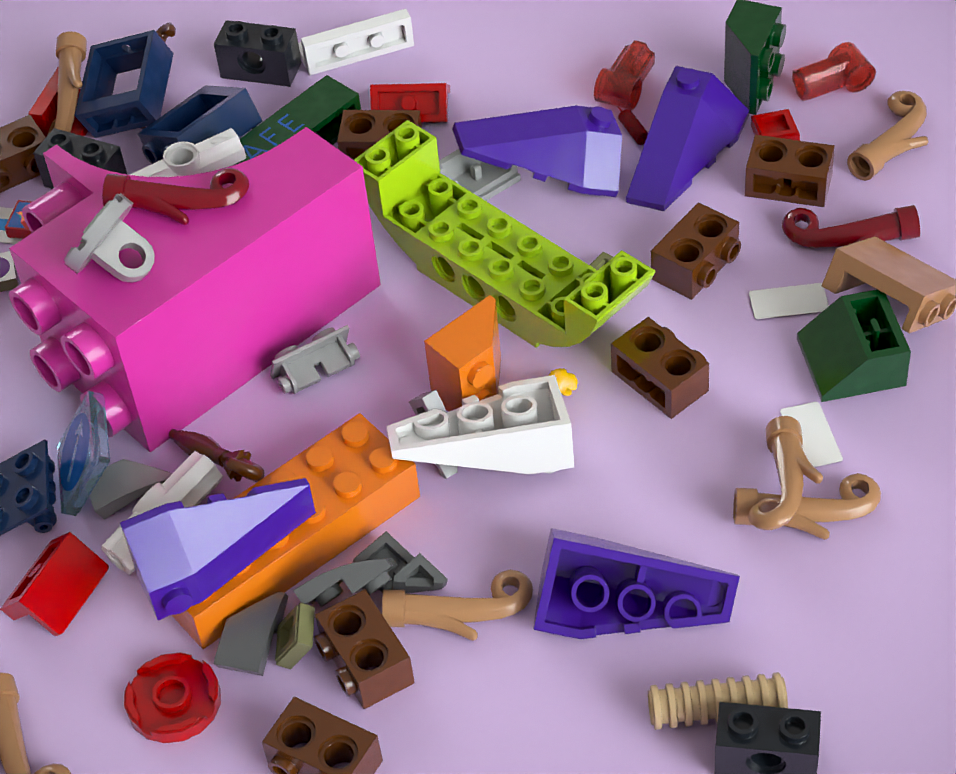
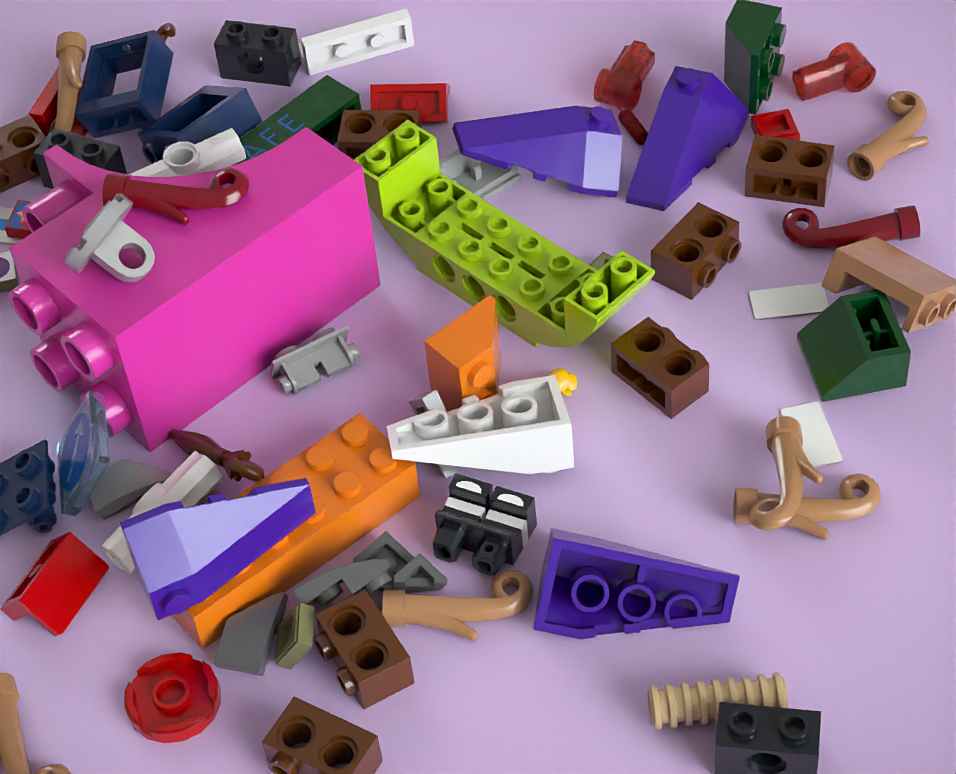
(484, 523): none -> black hips

